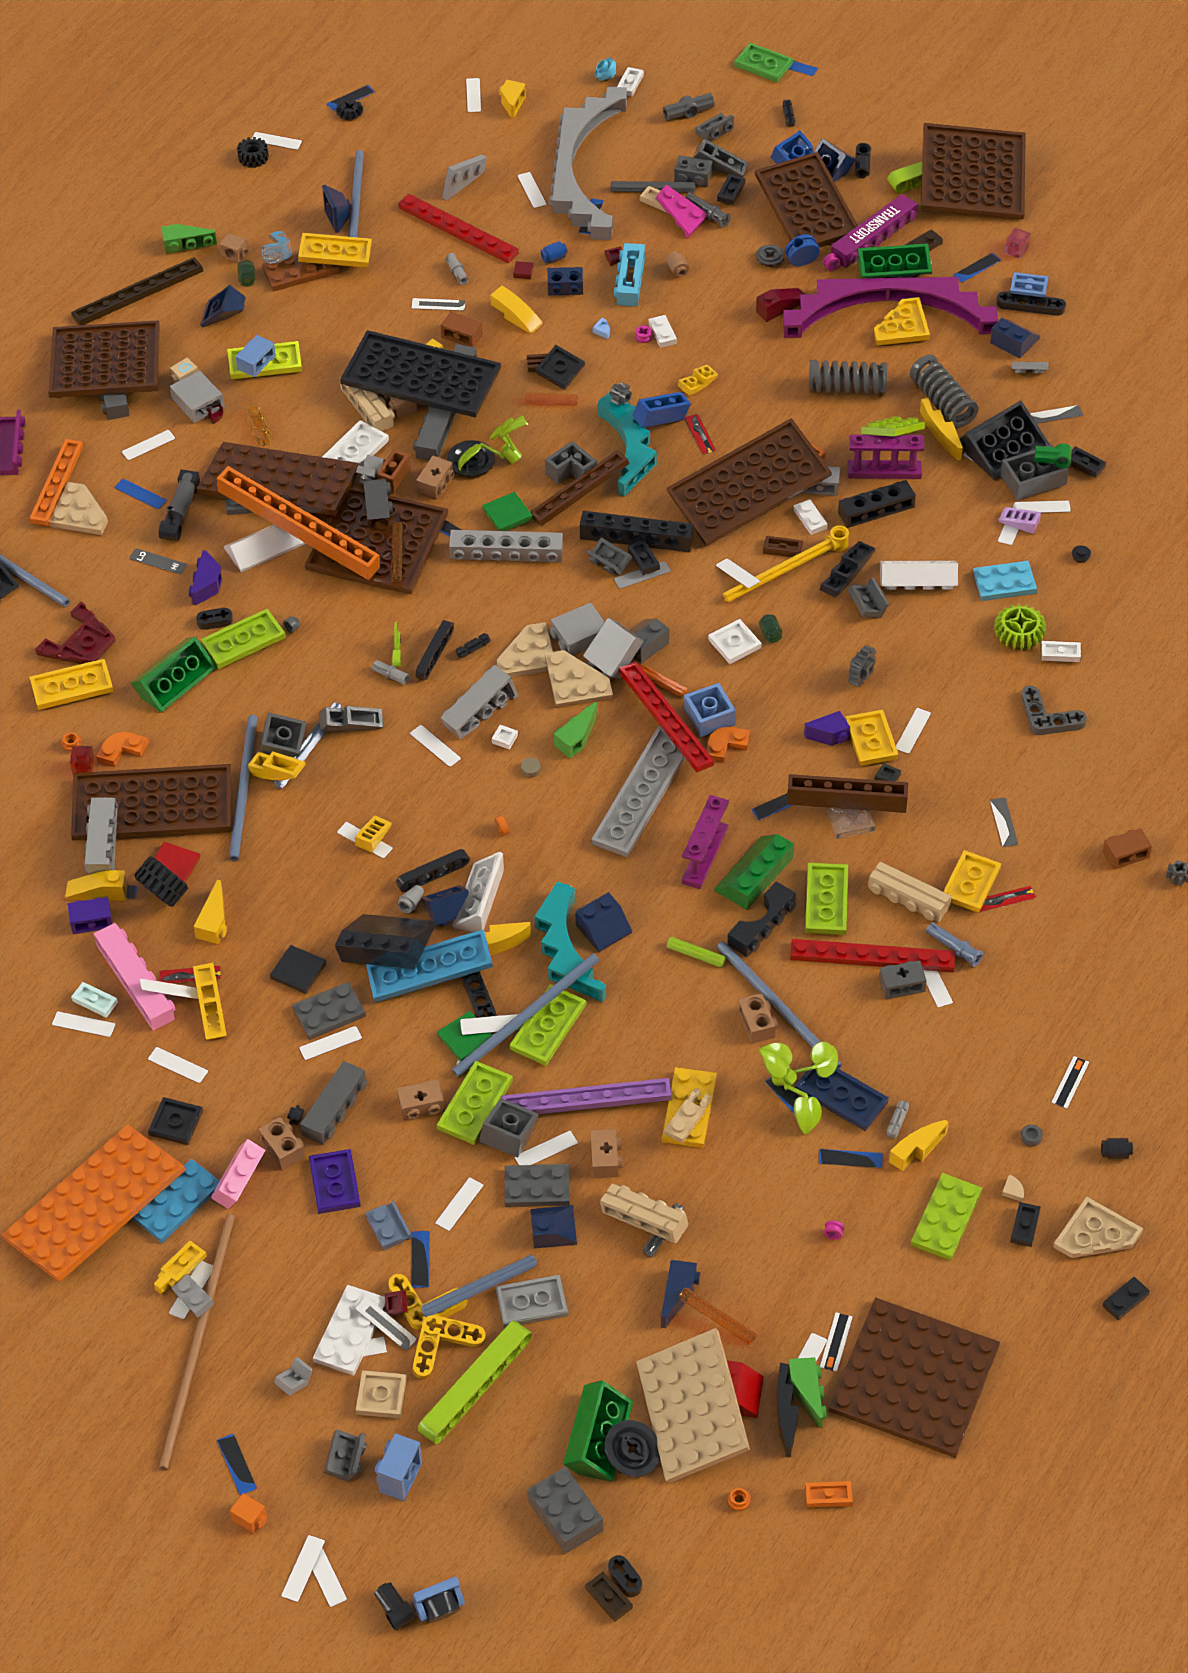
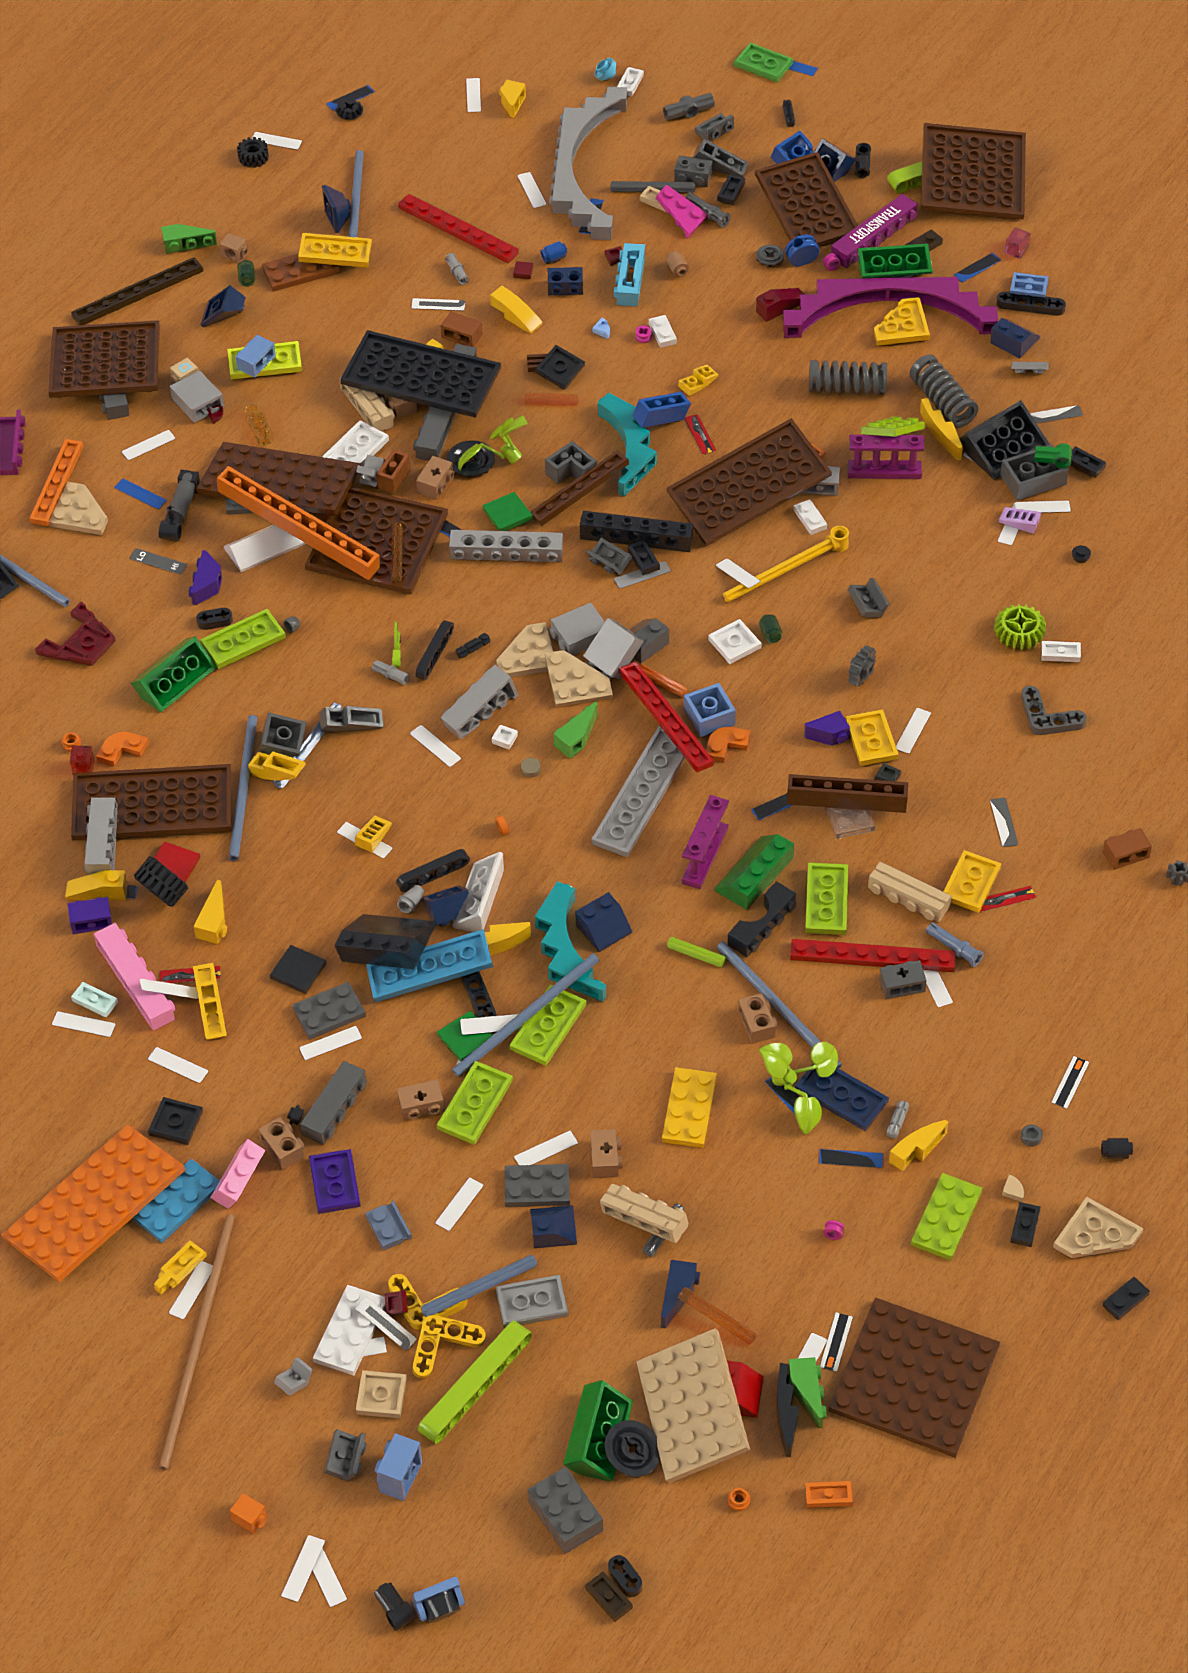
(71, 684): yellow plate -> none
(192, 1296): light grey plate -> none
(236, 1464): black sticker -> none
(277, 251): clear animal -> none
(377, 499): dark grey brick -> none
(420, 1259): black sticker -> none
(462, 174): light grey wing -> none
(508, 1127): dark grey slope -> none
(593, 1096): medium lavender plate -> none
(620, 393): dark grey gear -> none
(687, 1117): tan hinge -> none
(782, 549): reddish brown tile -> none
(847, 569): black slope -> none
(876, 503): black brick -> none
(918, 574): white slope -> none
(1004, 580): medium azure plate -> none

